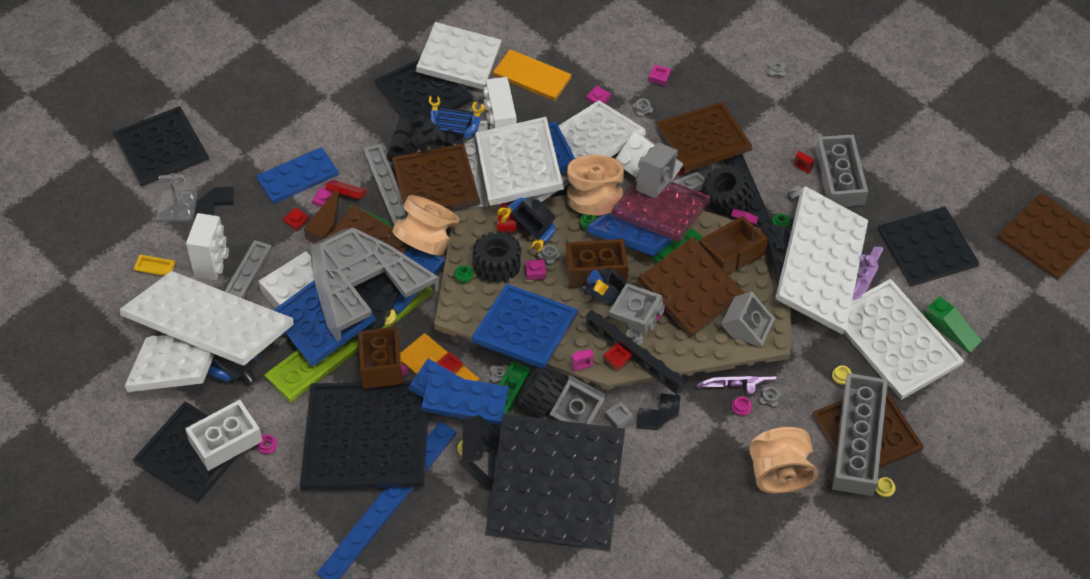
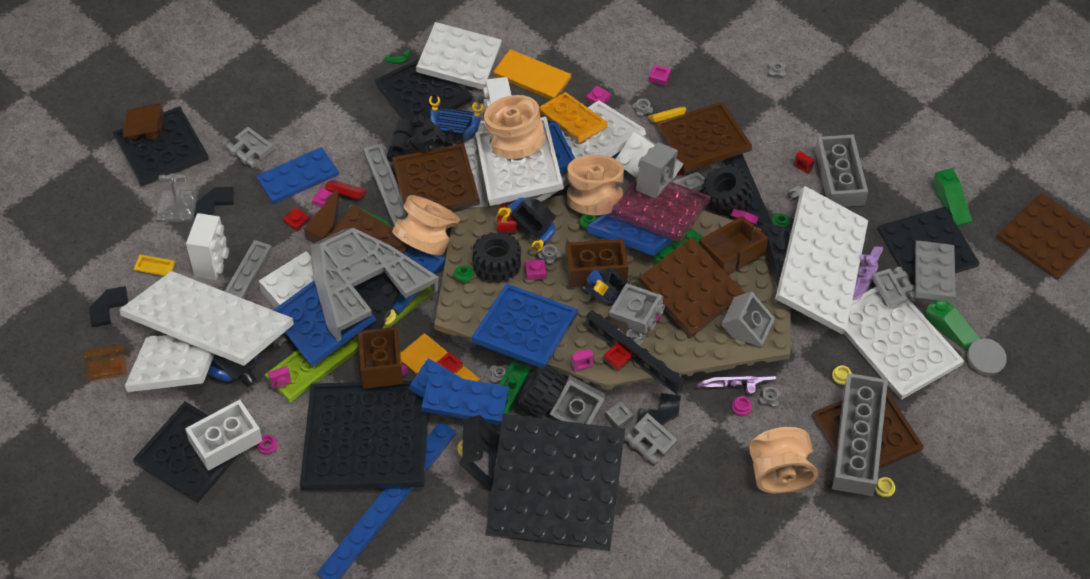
(101, 307): none -> black tile
(108, 367): none -> clear orange plate
(144, 121): none -> reddish brown slope
(254, 143): none -> light grey plate
(279, 377): none -> dark pink plate
(399, 59): none -> green piece
(514, 126): none -> light nougat piece
(573, 117): none -> light orange tile
(655, 435): none -> light grey plate
(667, 114): none -> yellow tile
(891, 290): none -> light grey plate
(934, 271): none -> light grey plate
(952, 196): none -> green slope
(986, 357): none -> light grey tile

